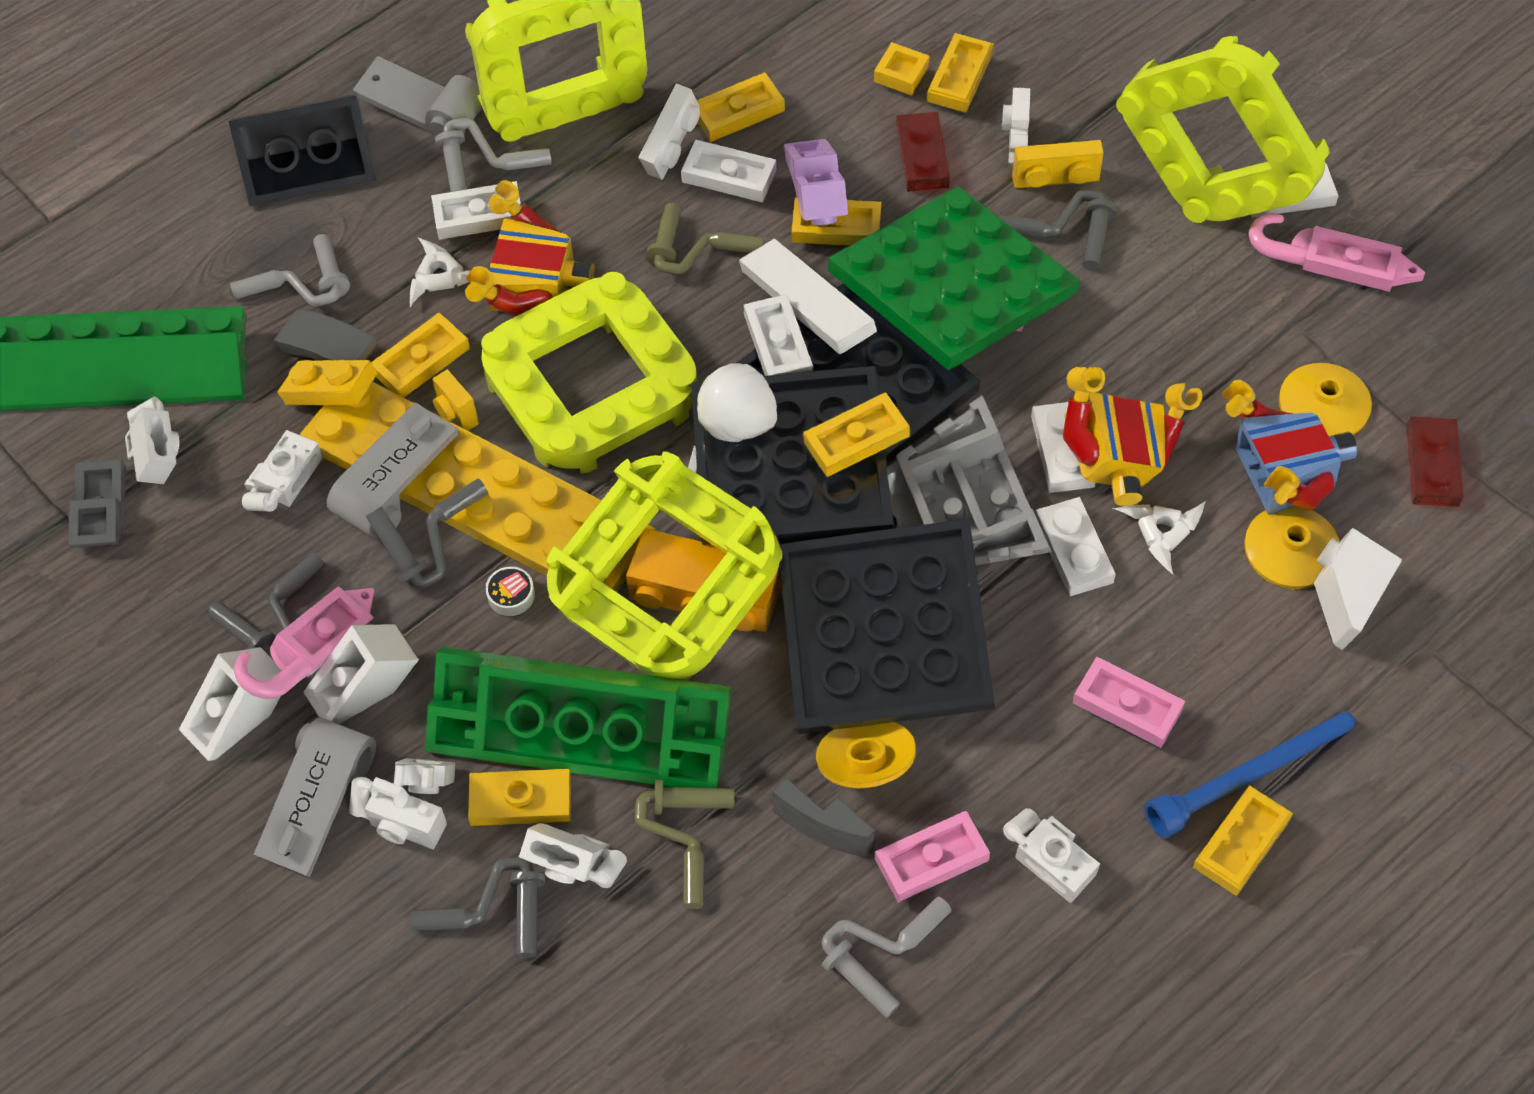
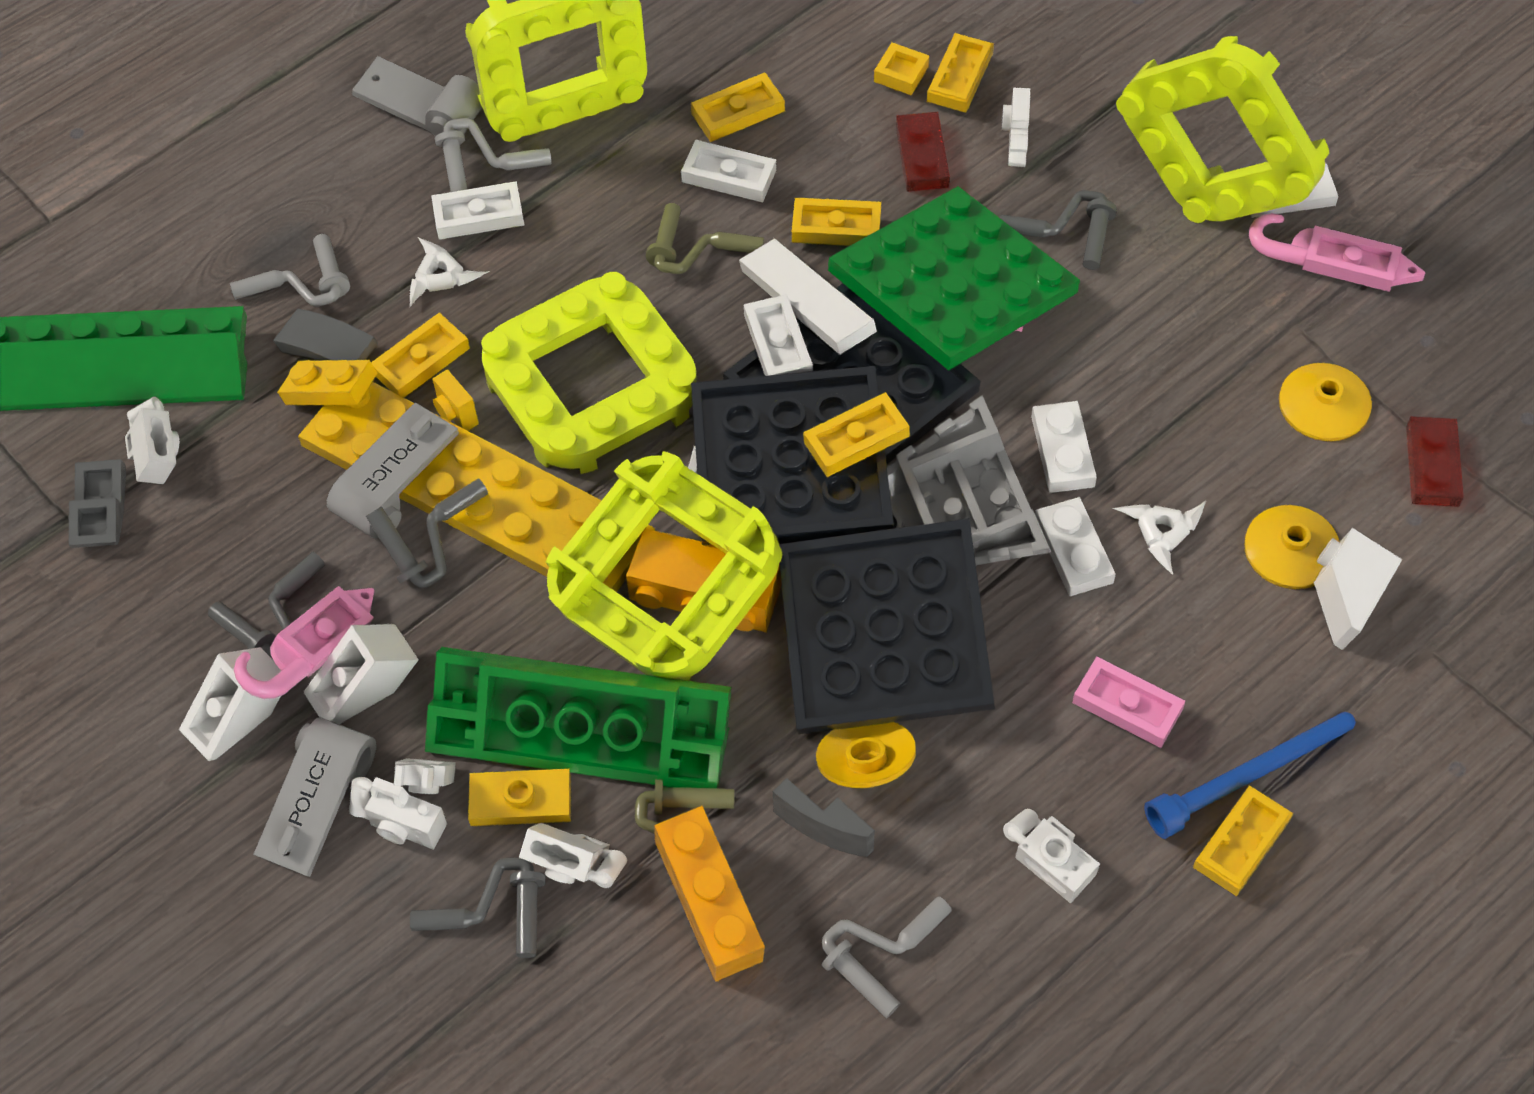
(282, 473): white piece -> none
(302, 149): black slope -> none
(510, 591): tile -> none
(528, 262): torso -> none
(664, 142): white plate -> none
(709, 893): none -> light orange brick
(736, 403): white hair -> none
(817, 181): lavender slope -> none
(932, 856): bright pink plate -> none
(1057, 164): yellow plate -> none
(1119, 437): torso -> none
(1286, 452): torso -> none

